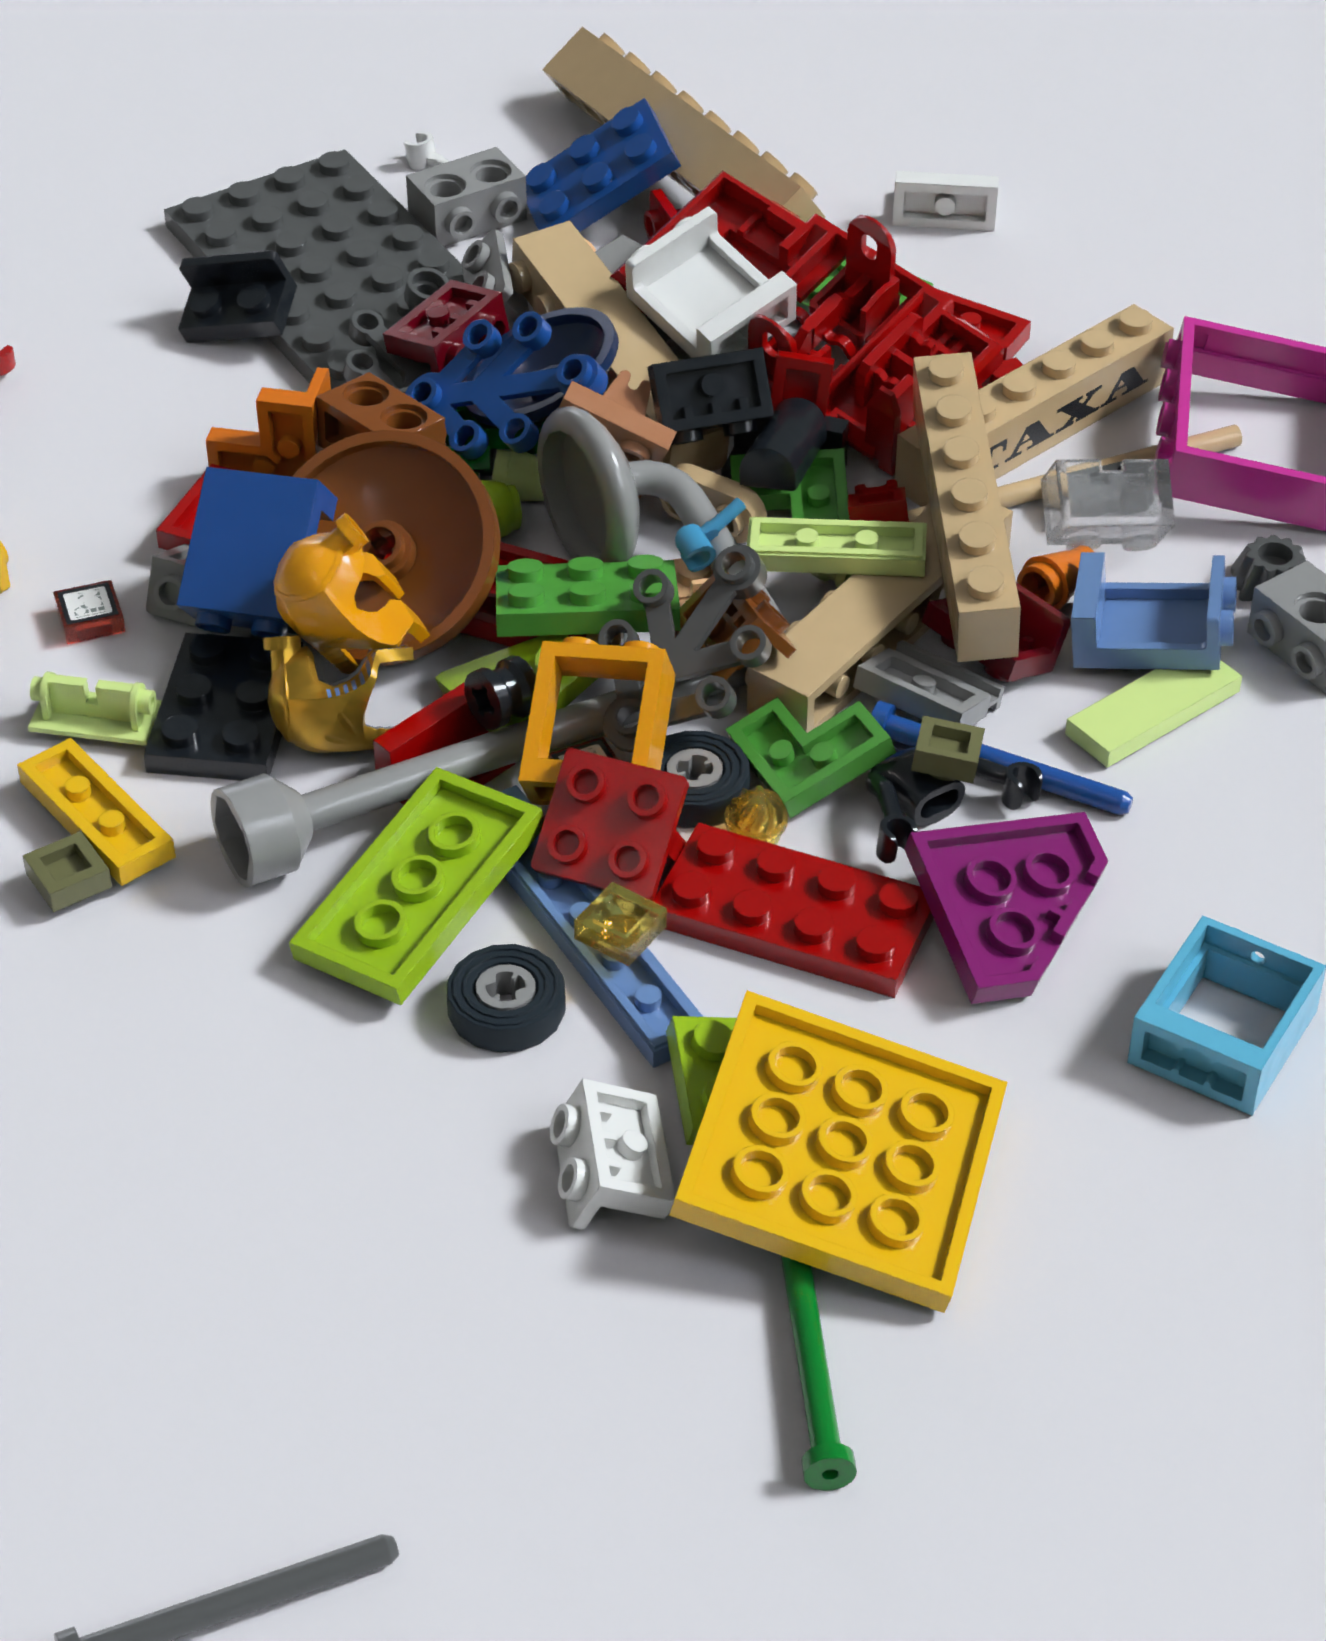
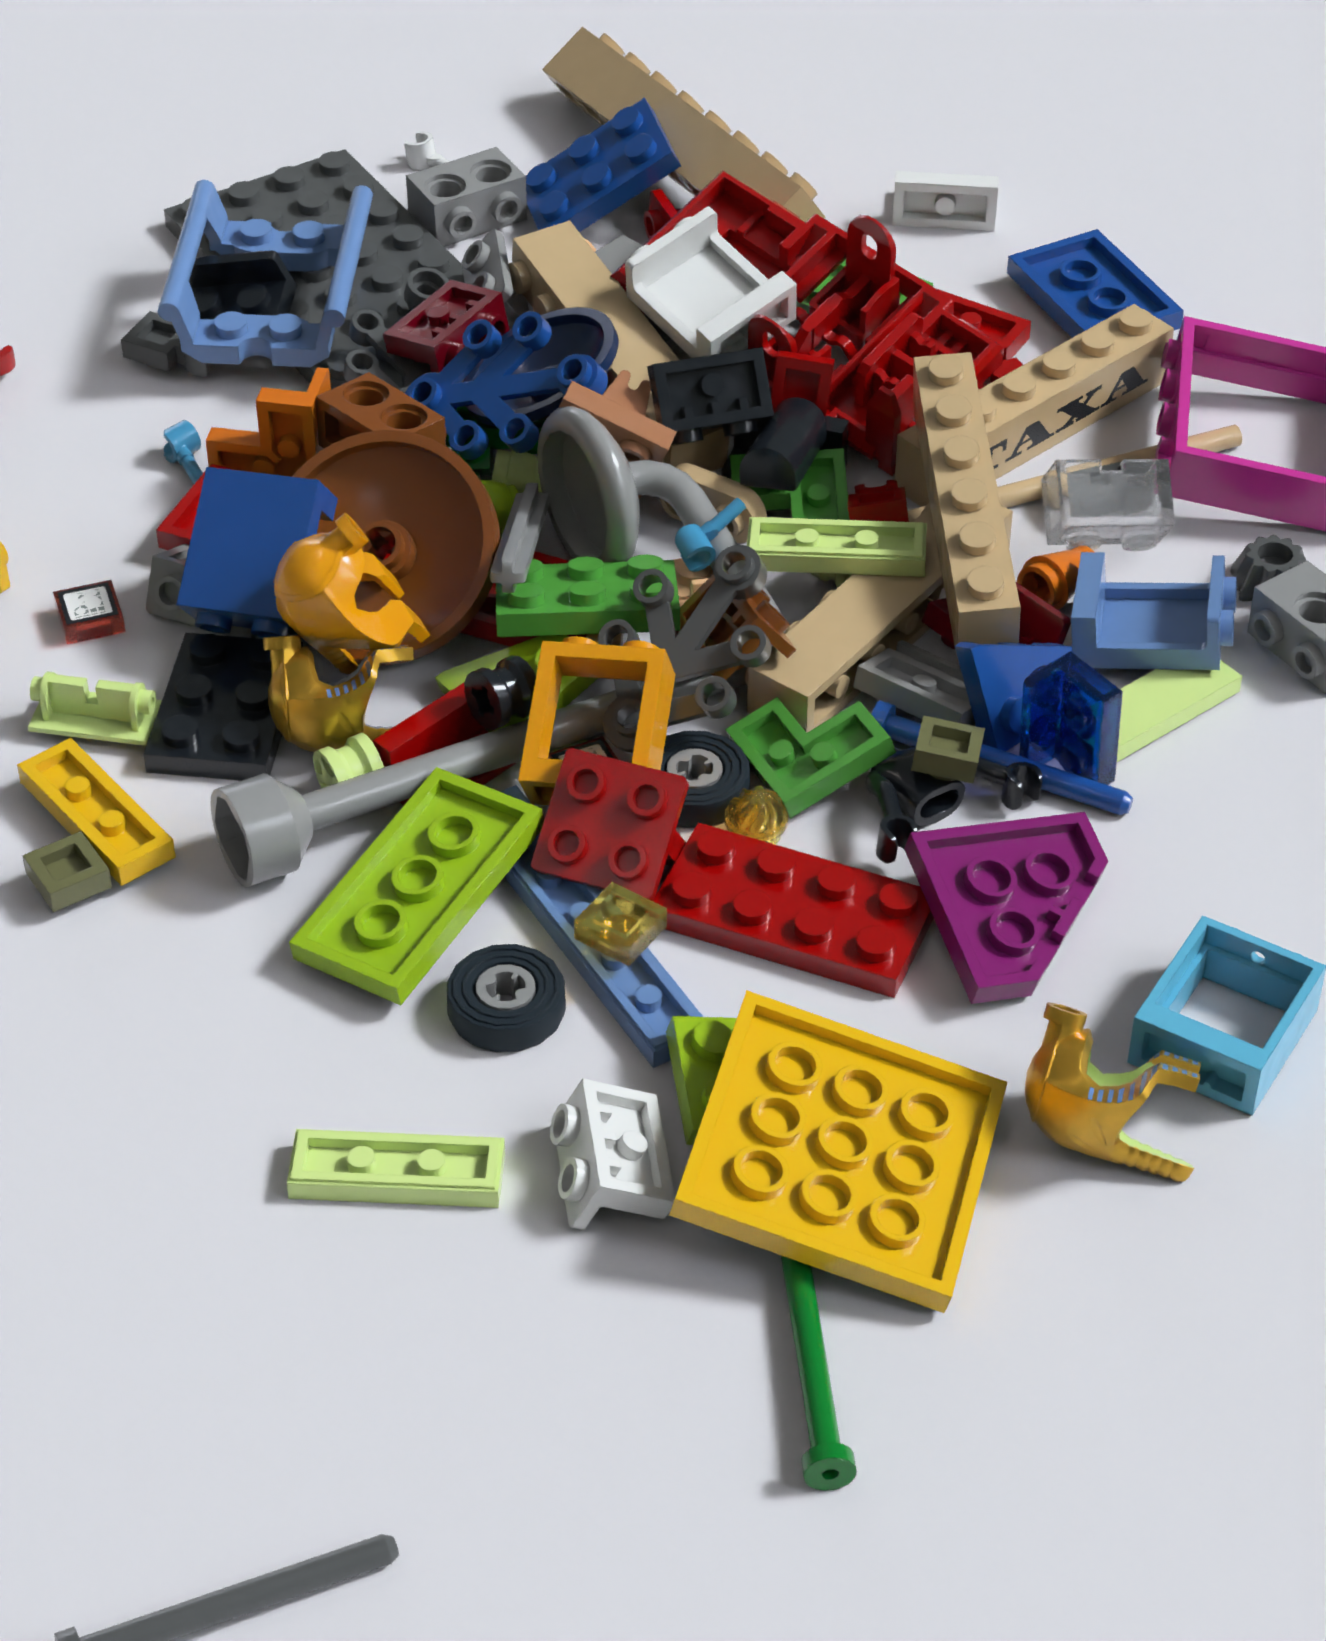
(158, 345): none -> dark grey plate
(182, 442): none -> dark azure hand
(307, 247): none -> medium blue piece
(349, 761): none -> yellowish green wheel
(396, 1168): none -> yellowish green tile
(519, 538): none -> light grey axle
(995, 684): none -> blue wing
(1071, 717): none -> clear blue bracket
(1088, 281): none -> blue plate
(1089, 1108): none -> pearl gold piece

